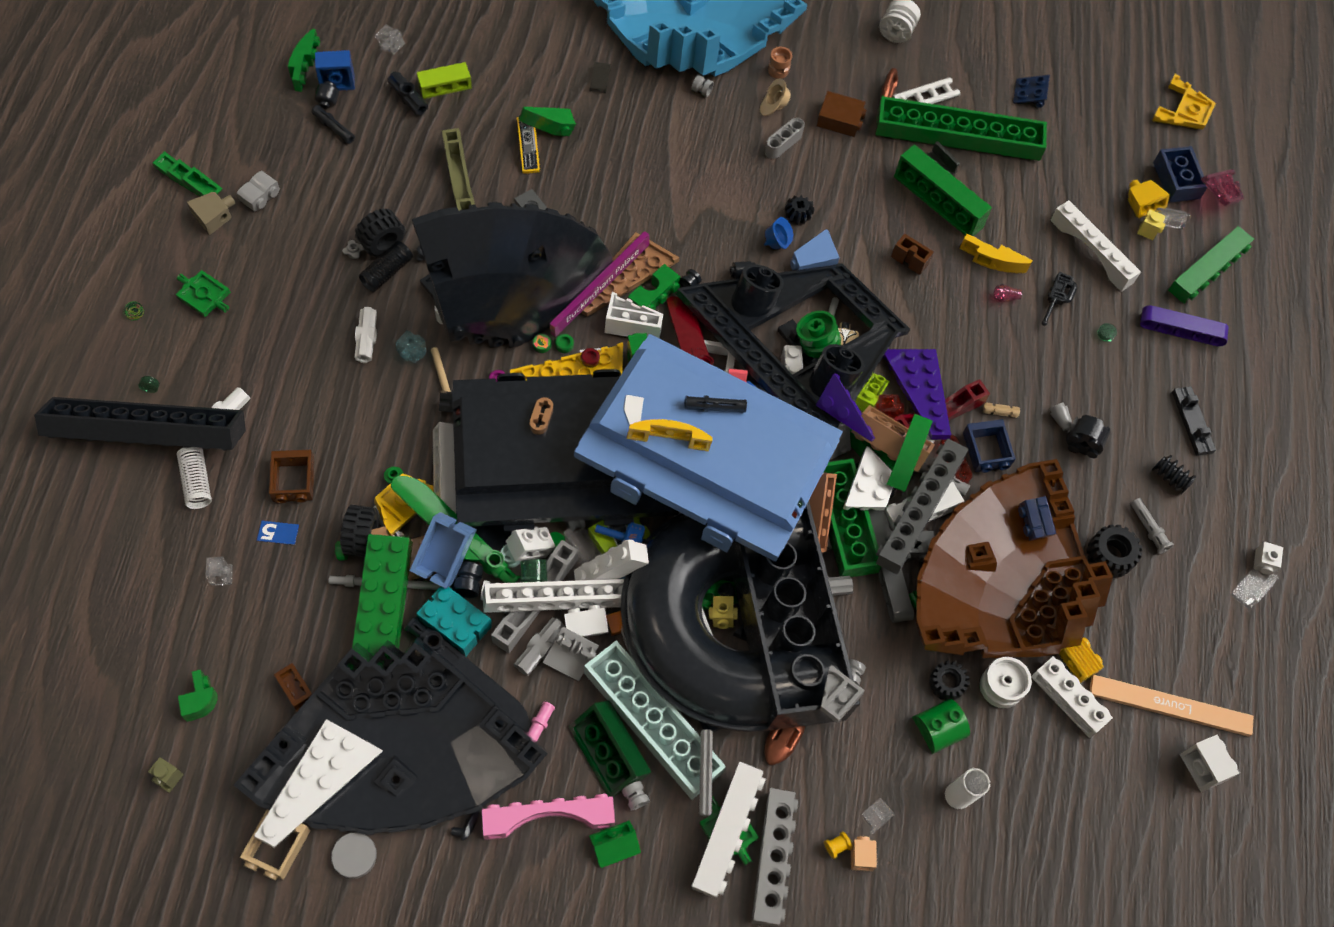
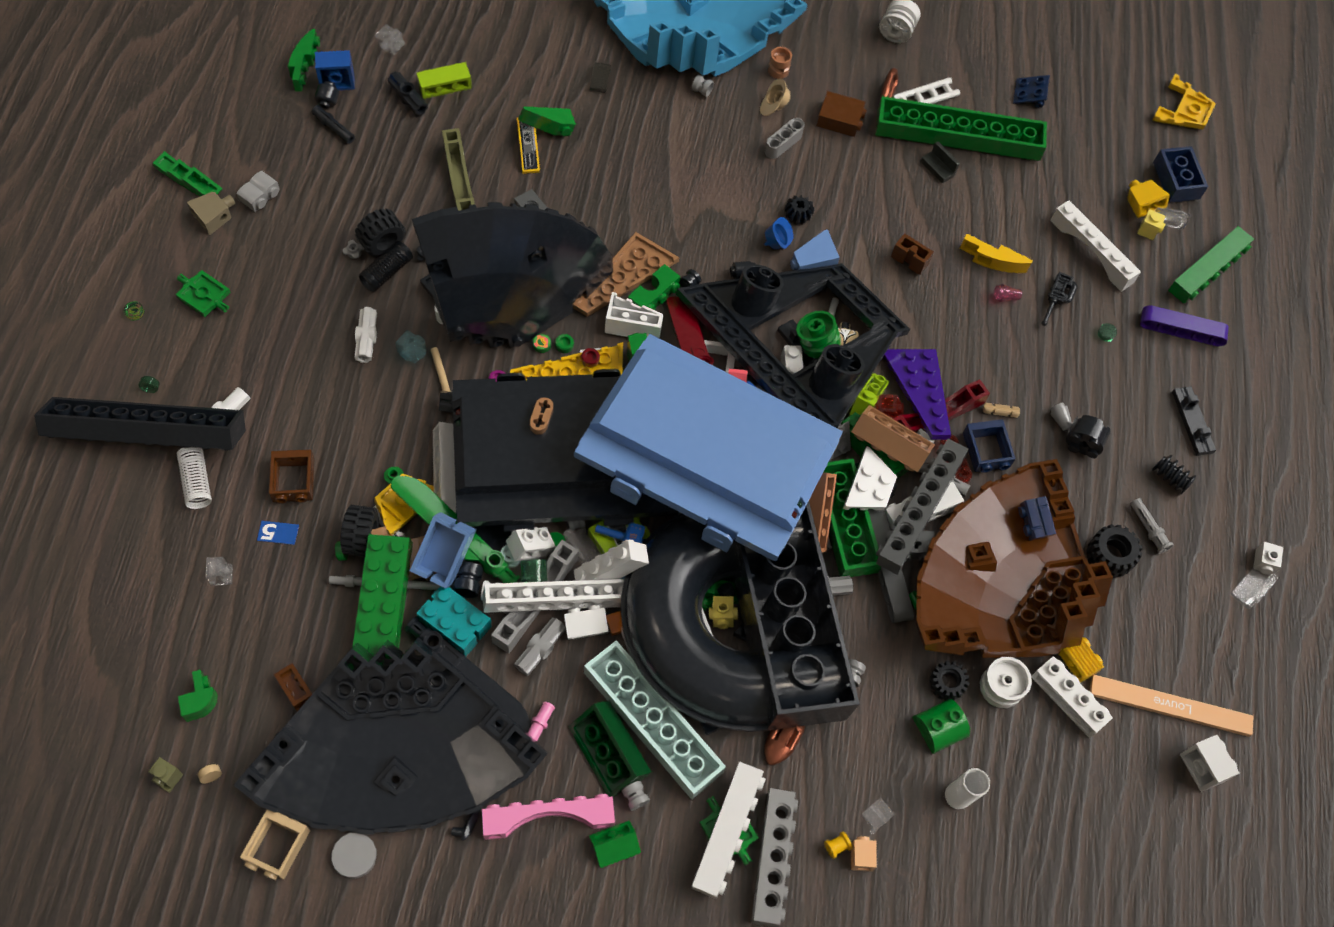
(209, 773): none -> tan tile
(324, 769): white wing -> none
(570, 653): light grey hinge -> none
(599, 284): magenta tile -> none
(633, 408): white sticker -> none
(670, 429): yellow slope -> none
(695, 403): black pin -> none
(705, 800): light grey axle -> none
(838, 403): dark purple wing -> none
(839, 694): light grey wing -> none
(909, 452): green slope -> none
(942, 191): green brick -> none
(1224, 187): clear pink wing -> none

